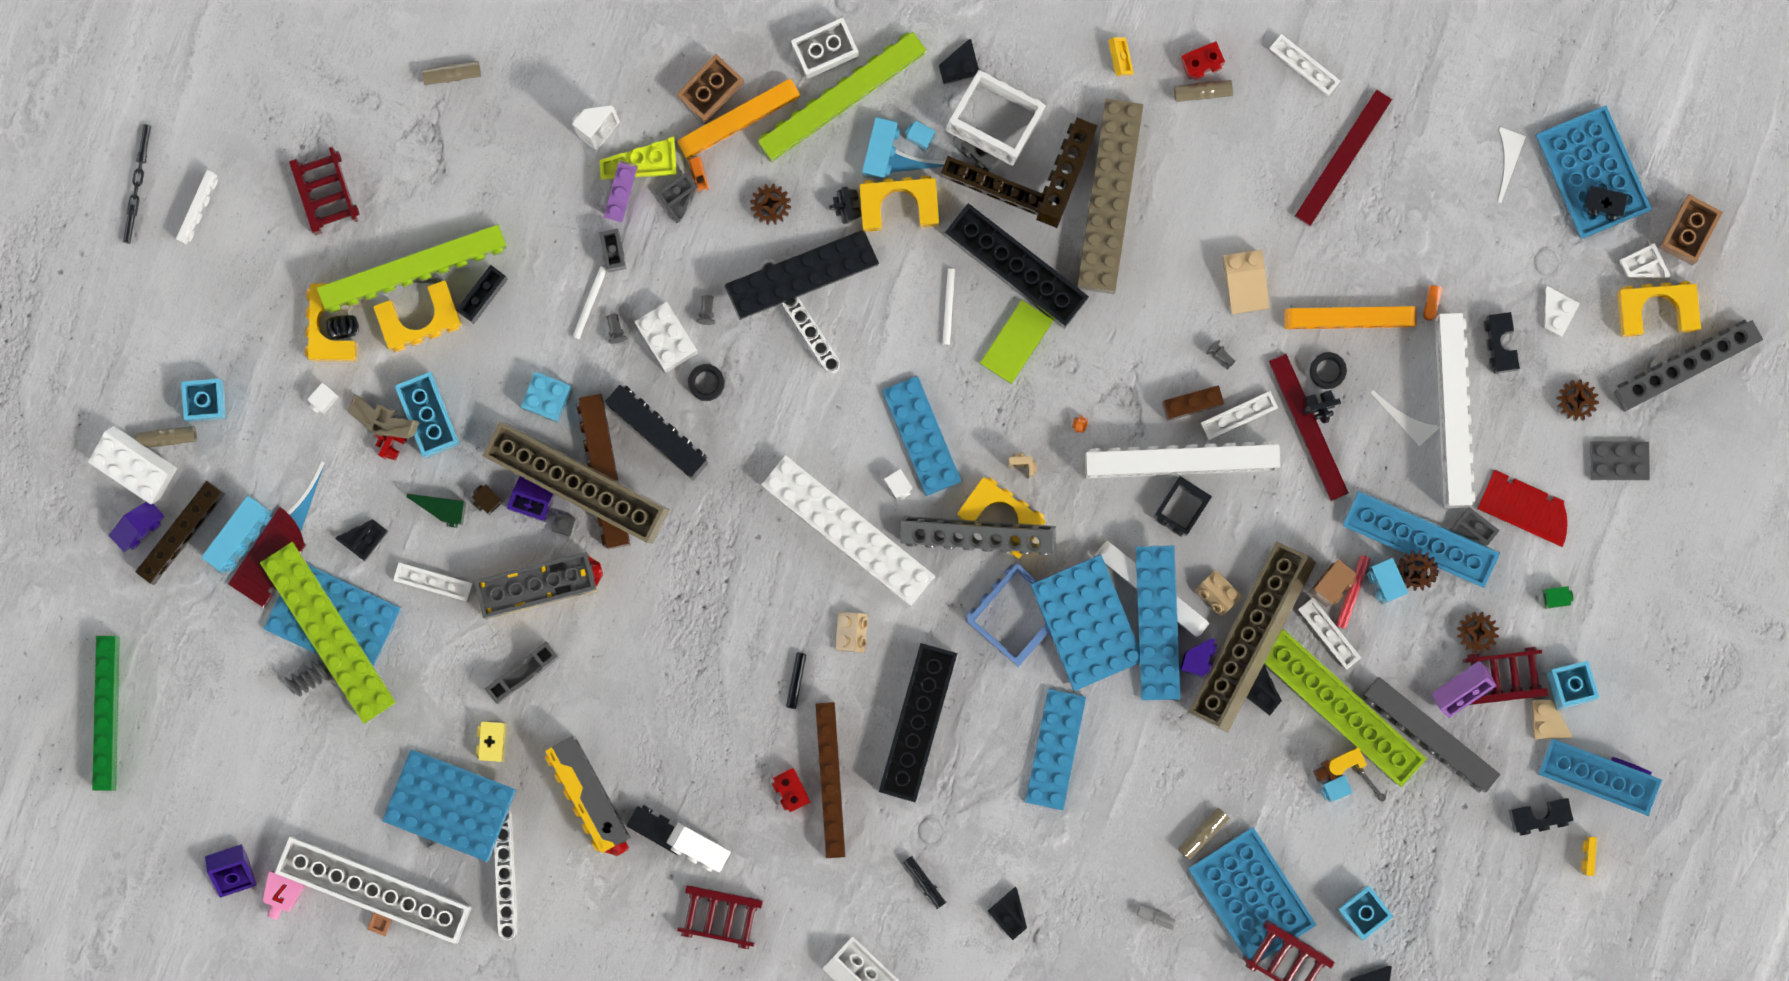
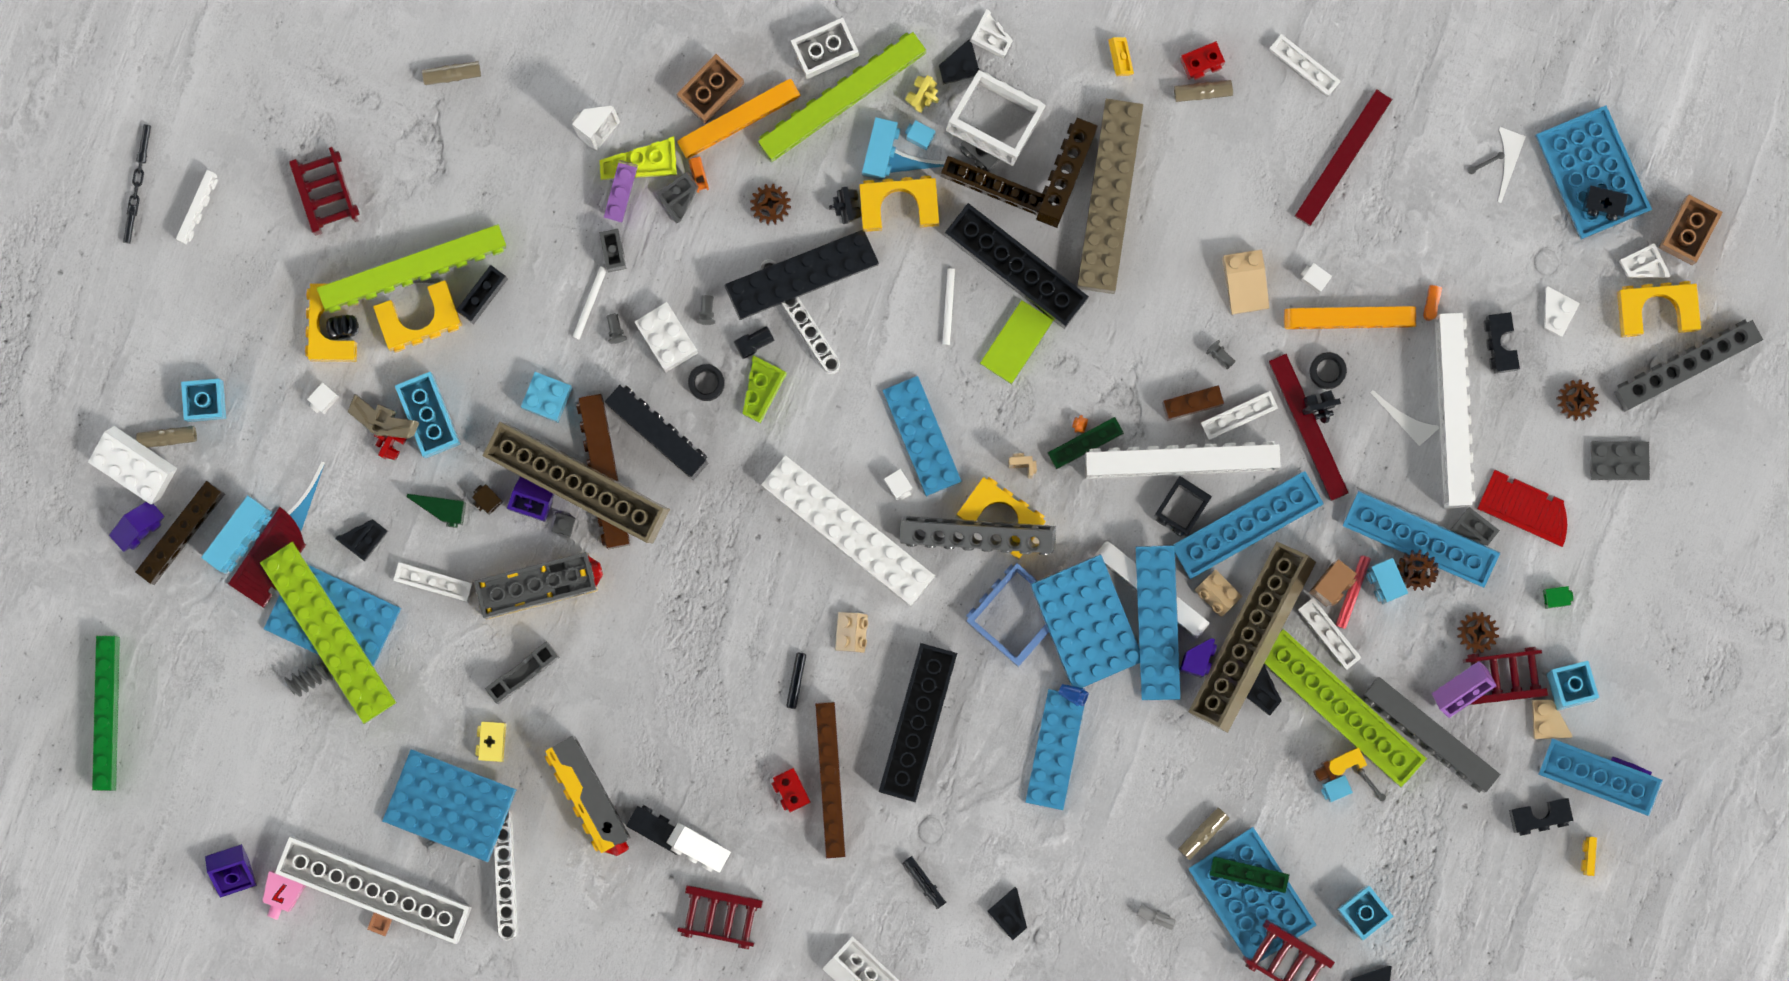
(749, 344): none -> black piece
(762, 387): none -> lime wing
(925, 95): none -> light yellow hips
(991, 36): none -> white wing
(1074, 694): none -> blue cone
(1083, 443): none -> dark green plate
(1247, 525): none -> dark azure plate
(1249, 874): none -> dark green plate
(1315, 277): none -> white brick
(1472, 170): none -> dark grey hinge

